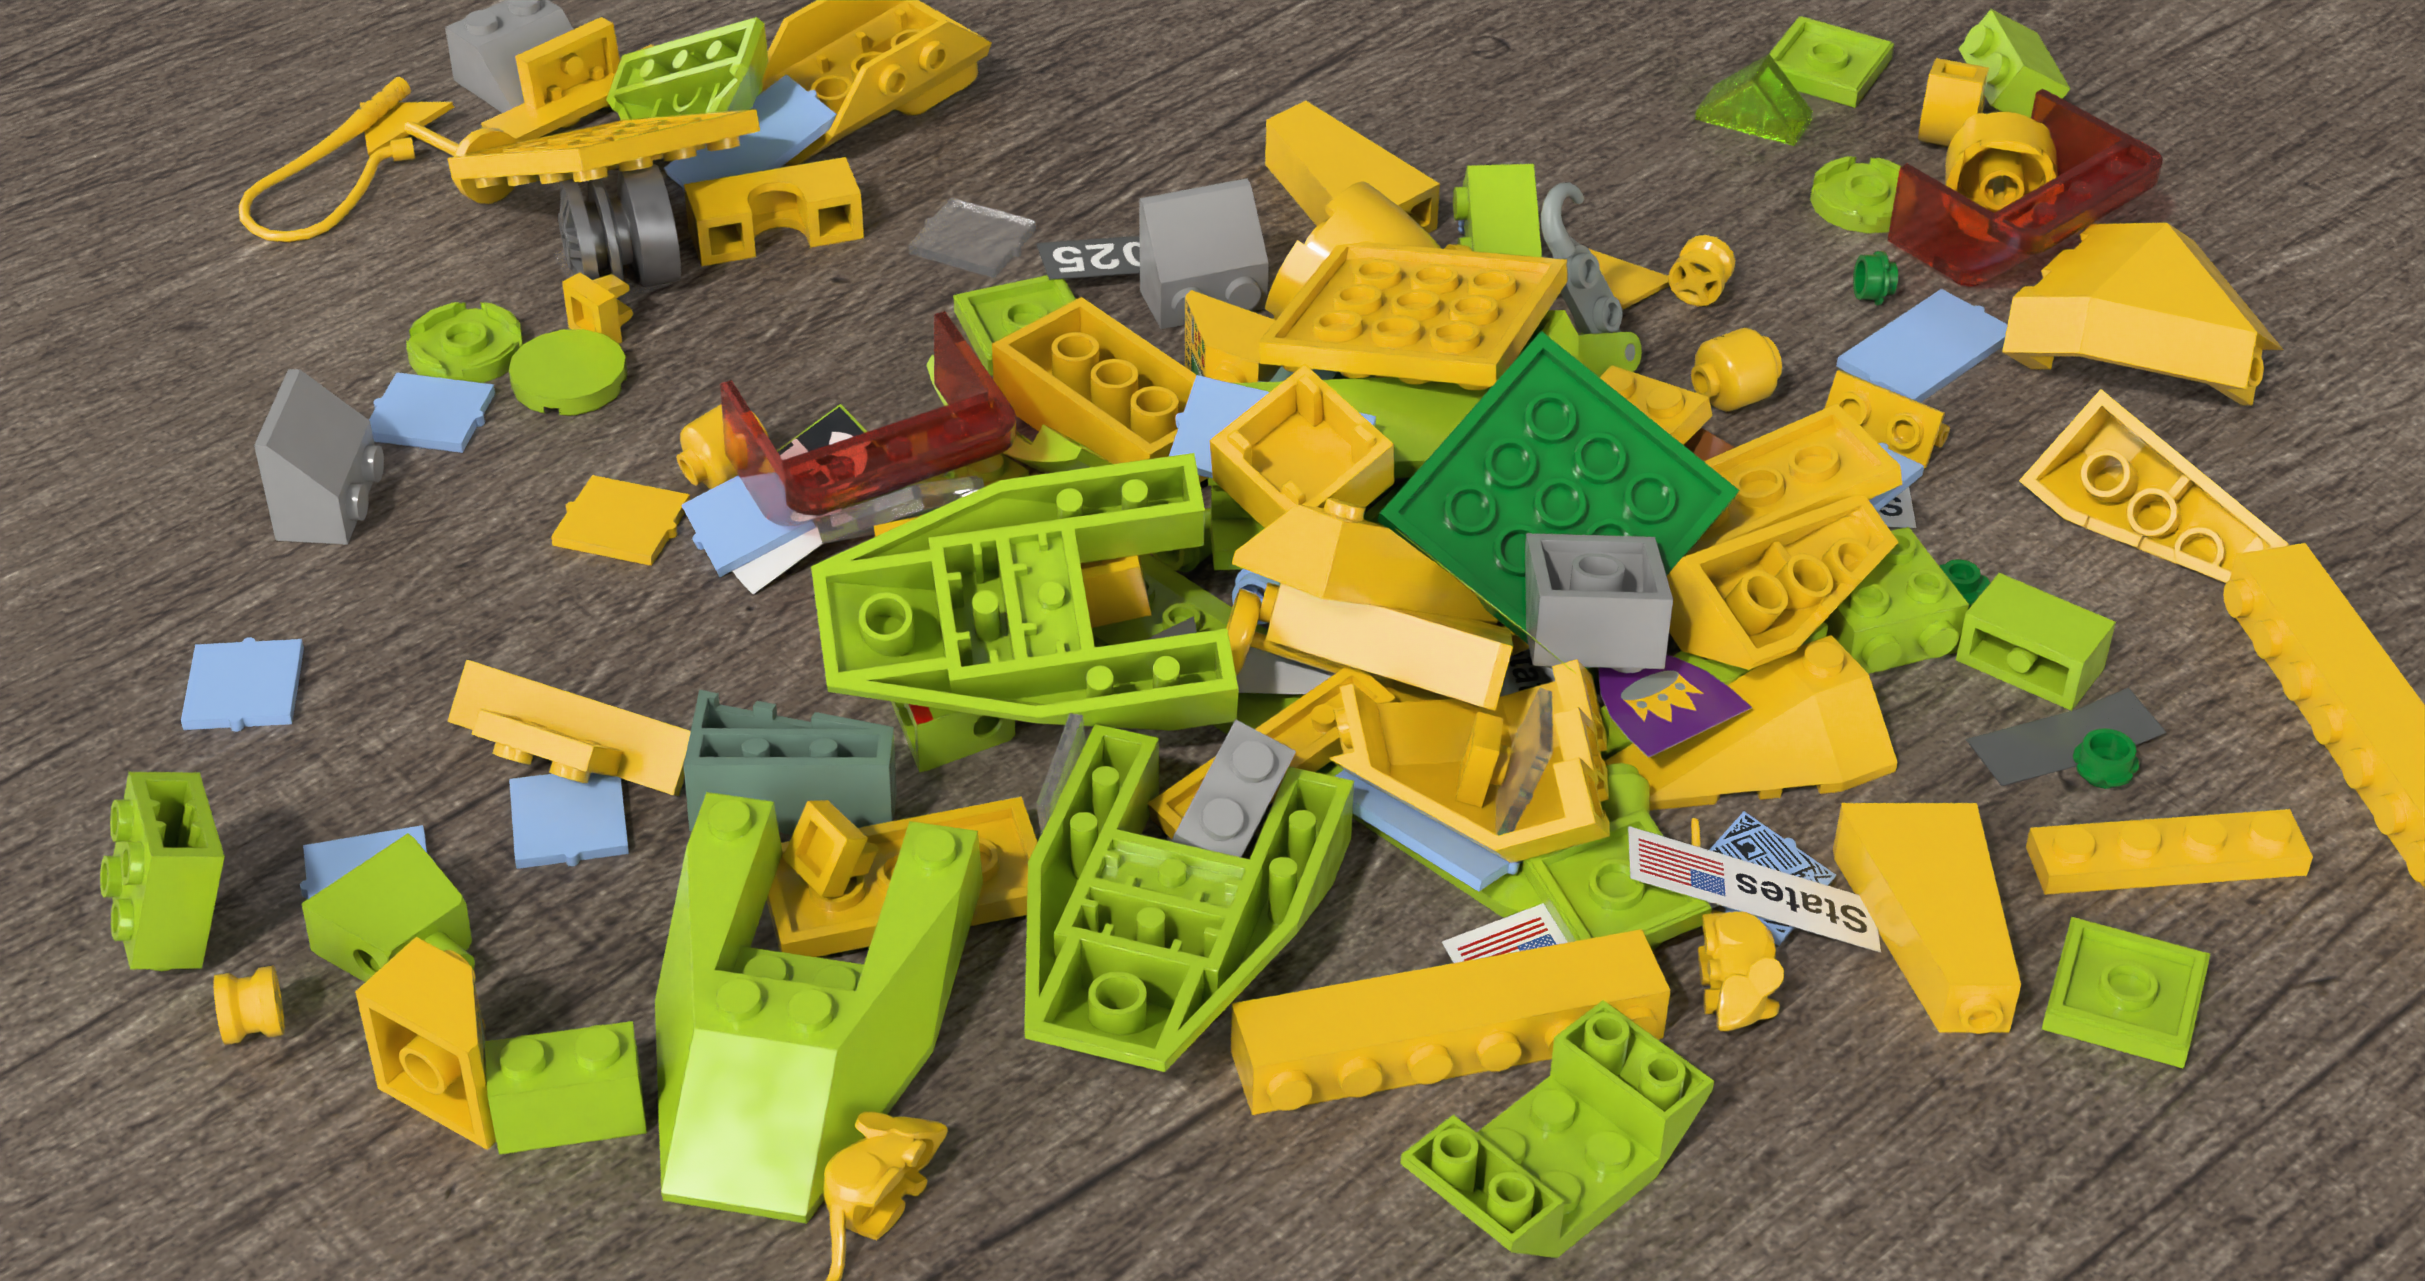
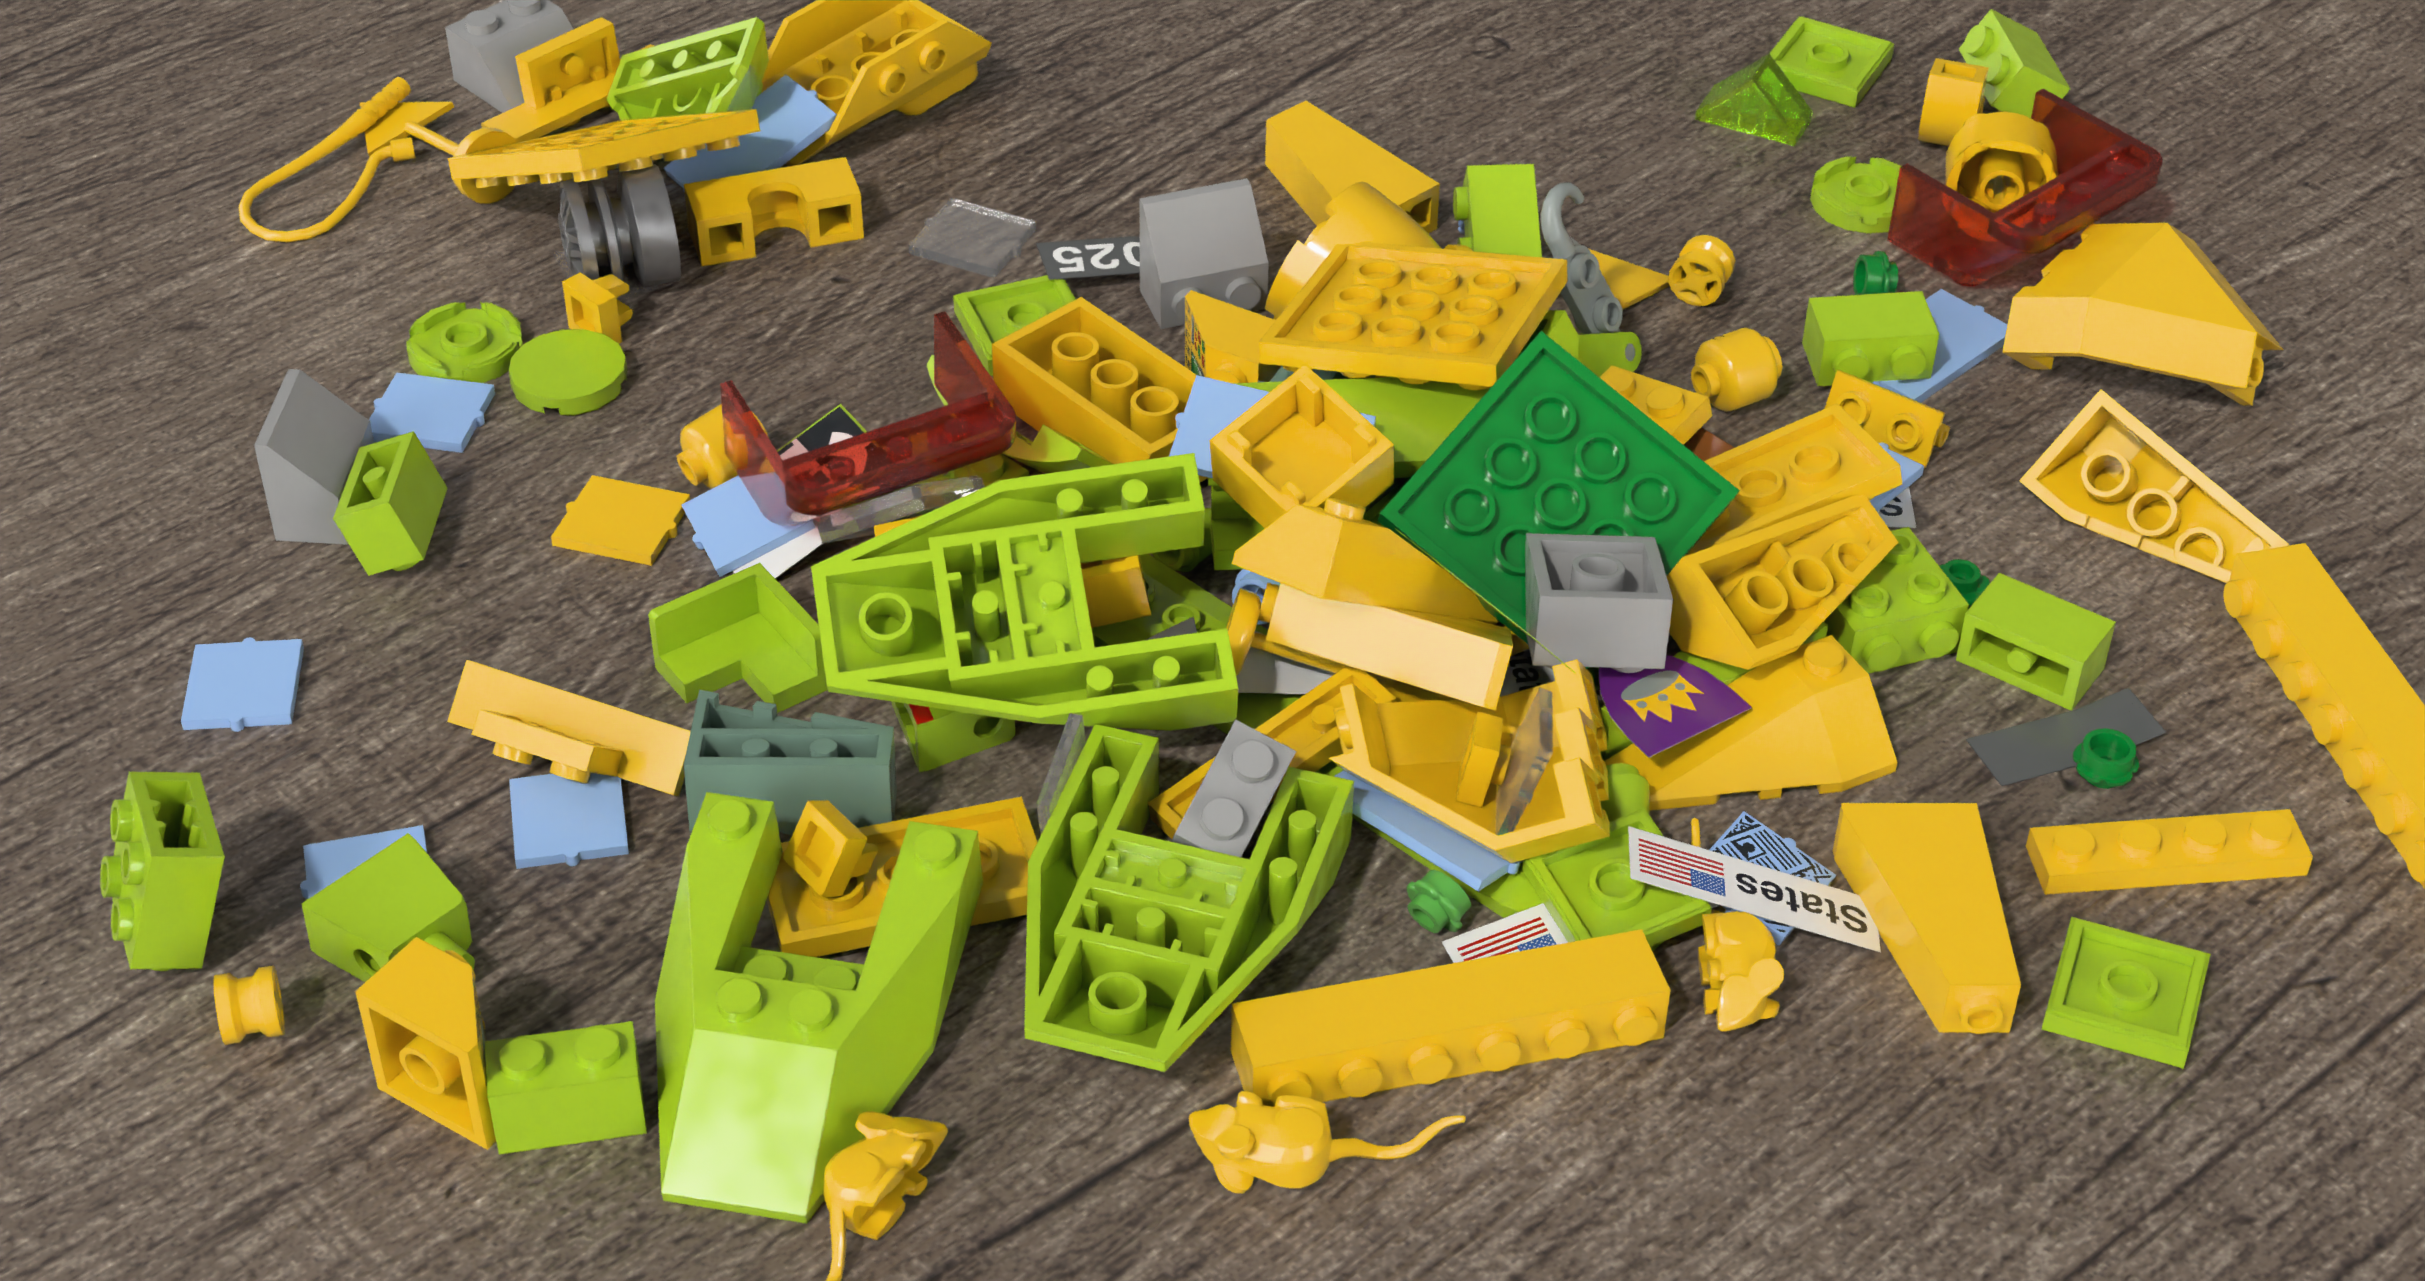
(390, 504): none -> lime brick
(738, 632): none -> lime panel
(1284, 1142): none -> yellow animal
(1437, 902): none -> bright green plate
(1572, 1142): lime slope -> none
(1870, 337): none -> lime brick

